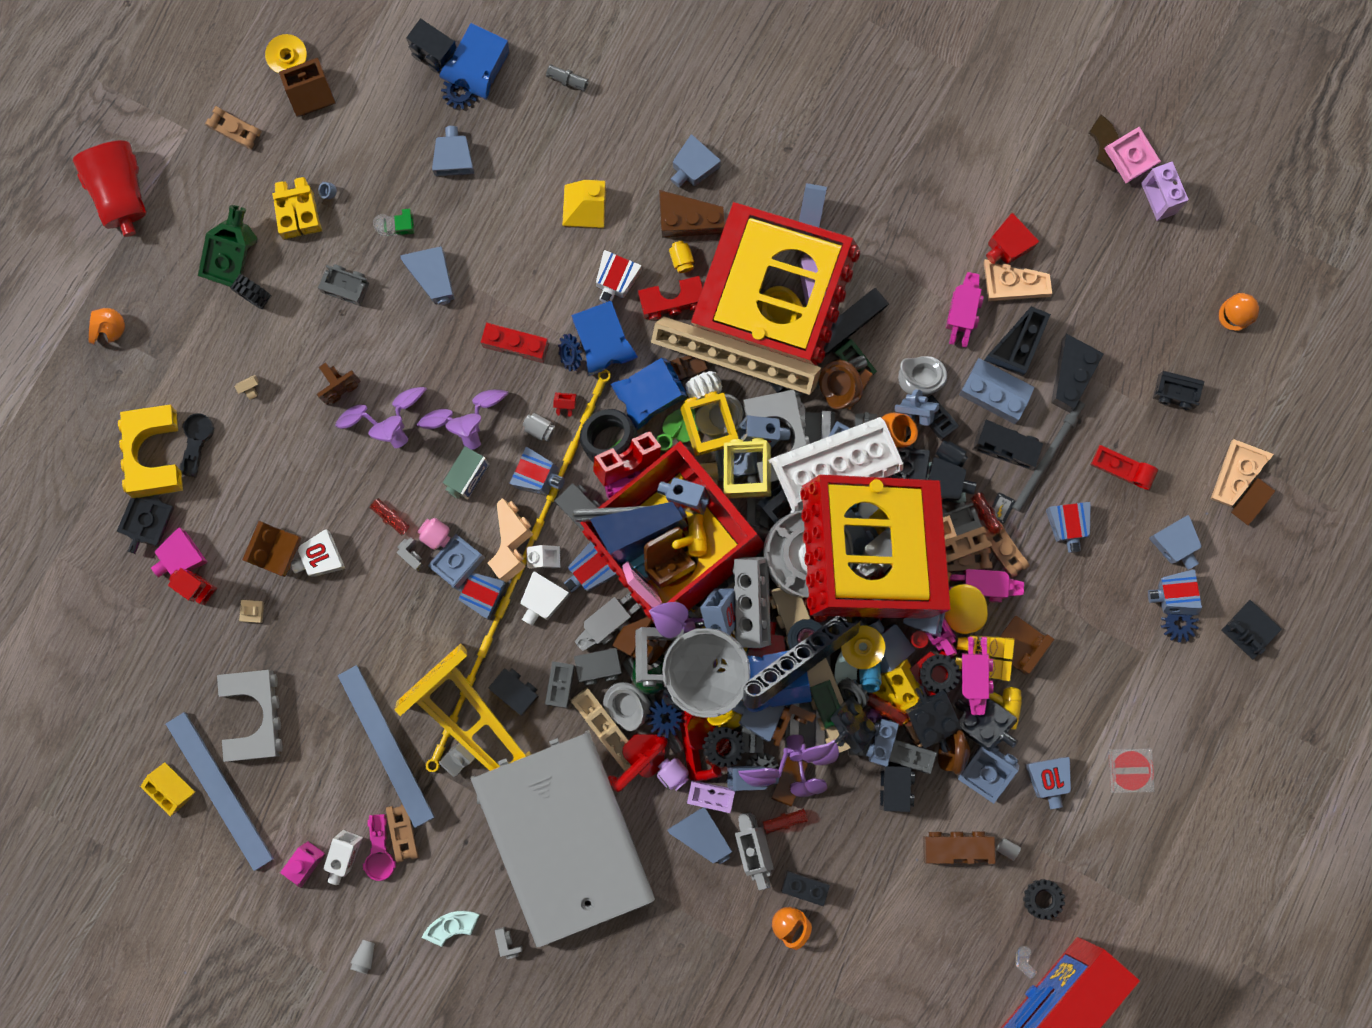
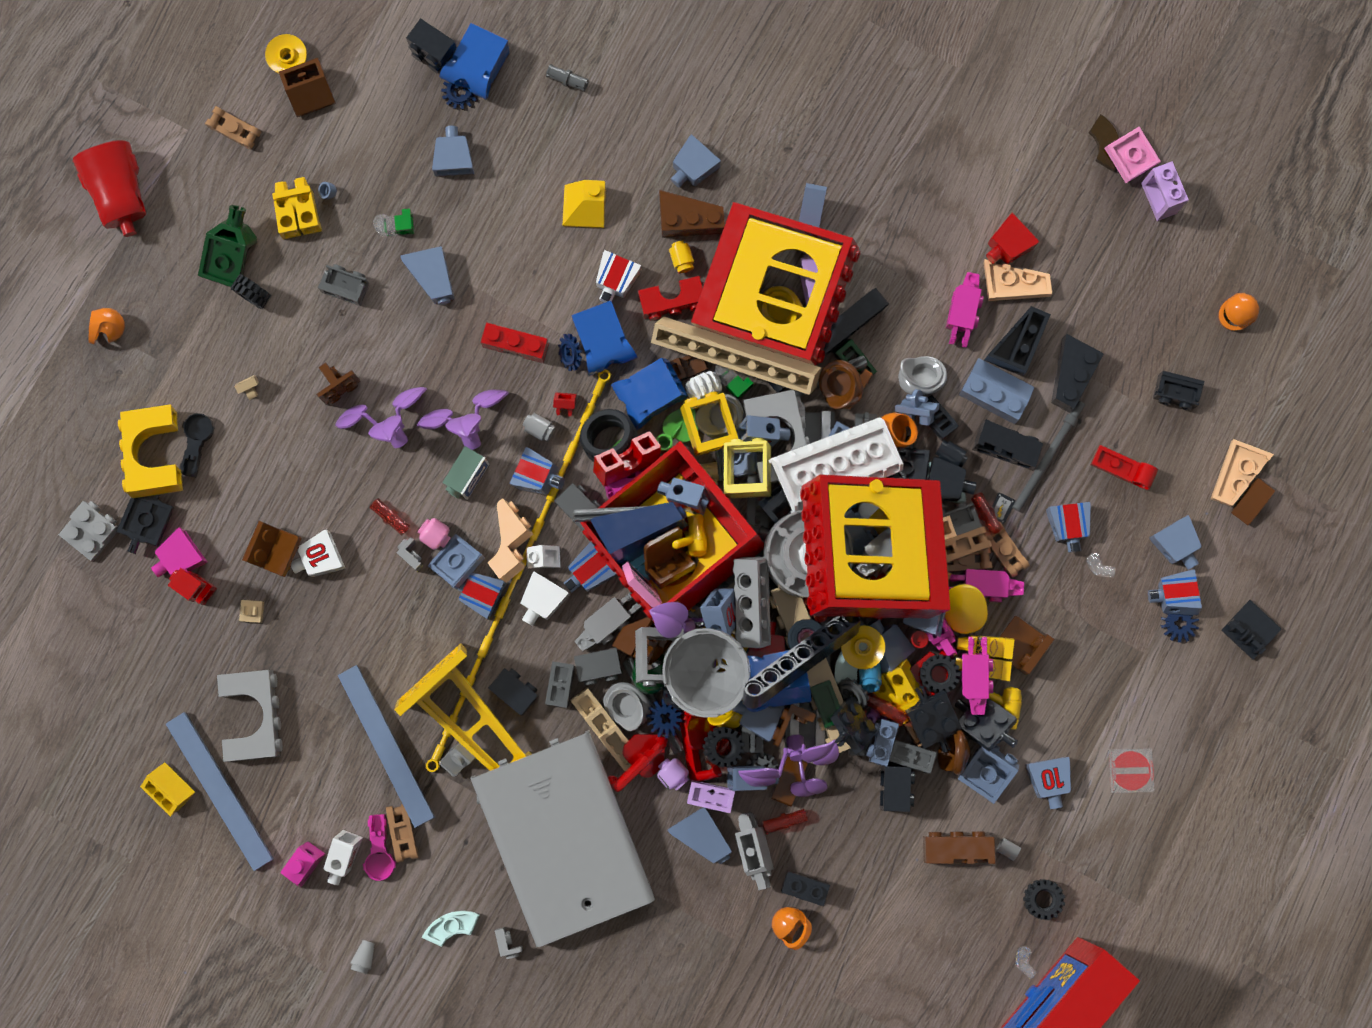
(89, 530): none -> light grey plate
(733, 382): none -> leg
(1097, 567): none -> clear arm

